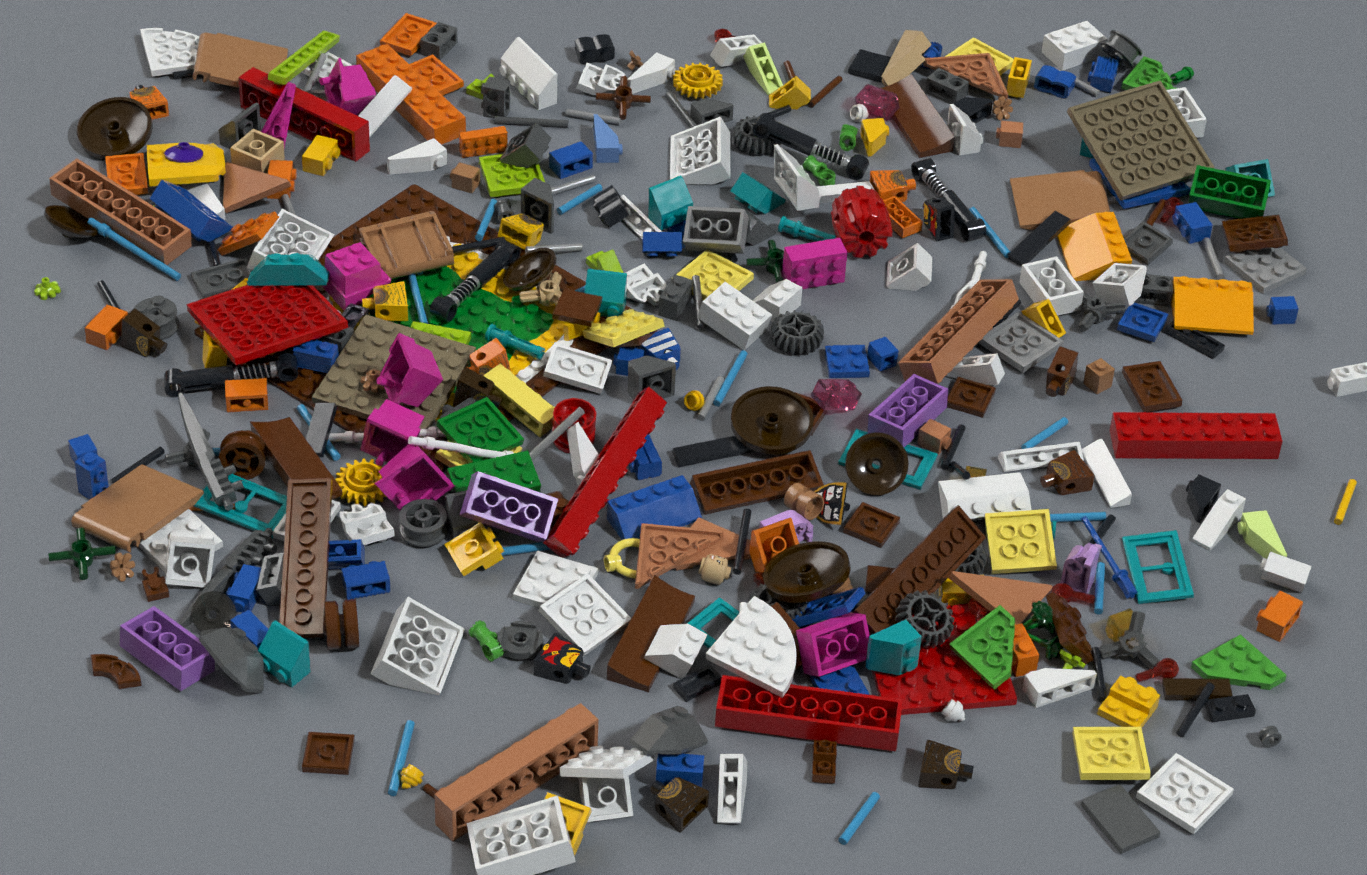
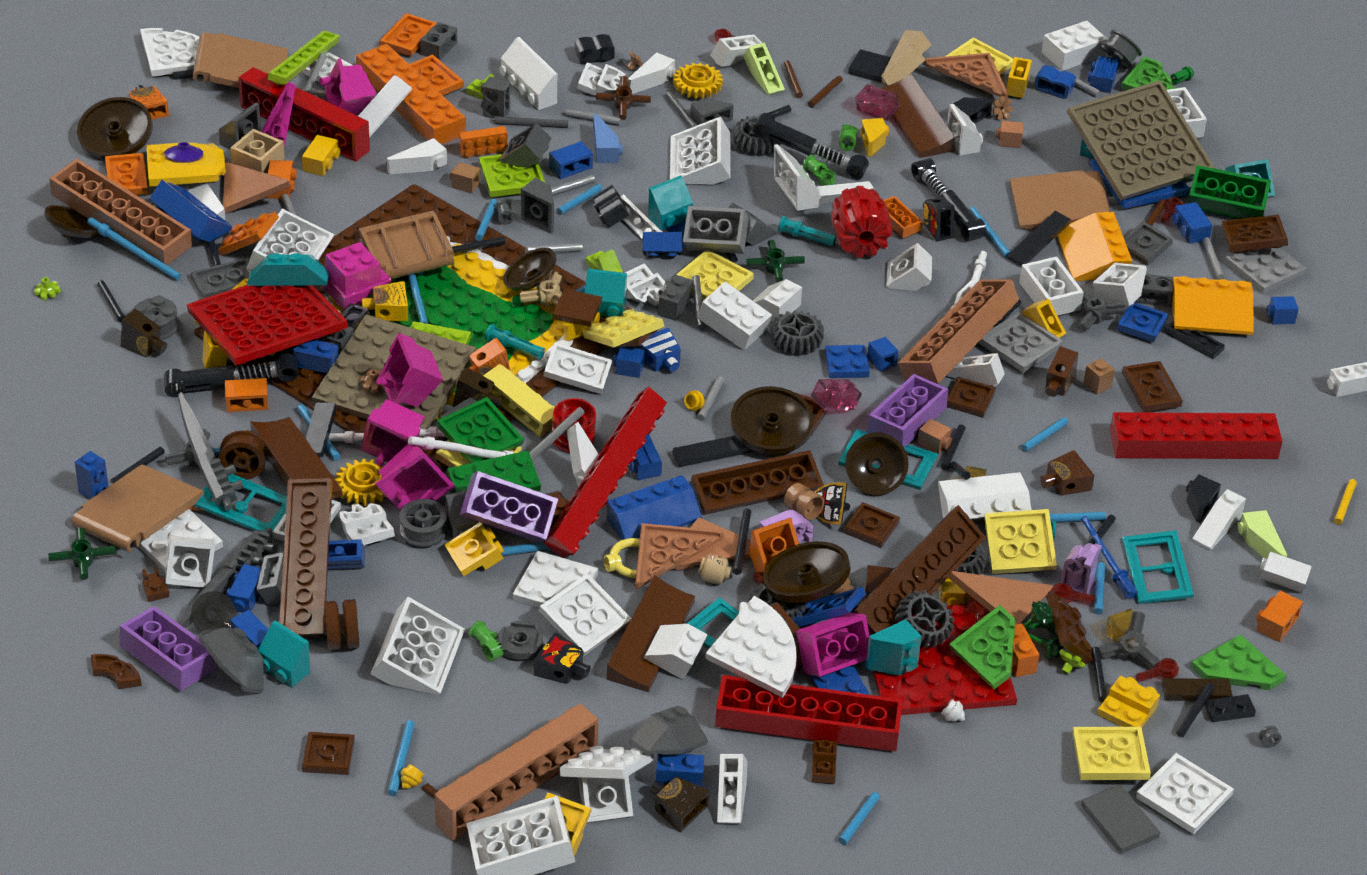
(80, 446): blue brick -> none
(105, 327): orange brick -> none
(121, 566): medium nougat plant -> none
(365, 579): blue brick -> none
(503, 254): black piece -> none
(521, 230): yellow torso -> none
(651, 372): dark grey slope -> none
(697, 683): black tile -> none
(730, 378): dark azure bar -> none
(756, 194): teal slope -> none
(792, 93): yellow slope -> none
(815, 263): dark pink brick -> none
(858, 112): white plate -> none
(891, 183): orange torso -> none
(934, 50): blue connector -> none
(942, 767): dark brown torso -> none
(946, 86): dark grey brick -> none
(1035, 457): white slope -> none
(1056, 684): white slope -> none
(1107, 474): white slope -> none

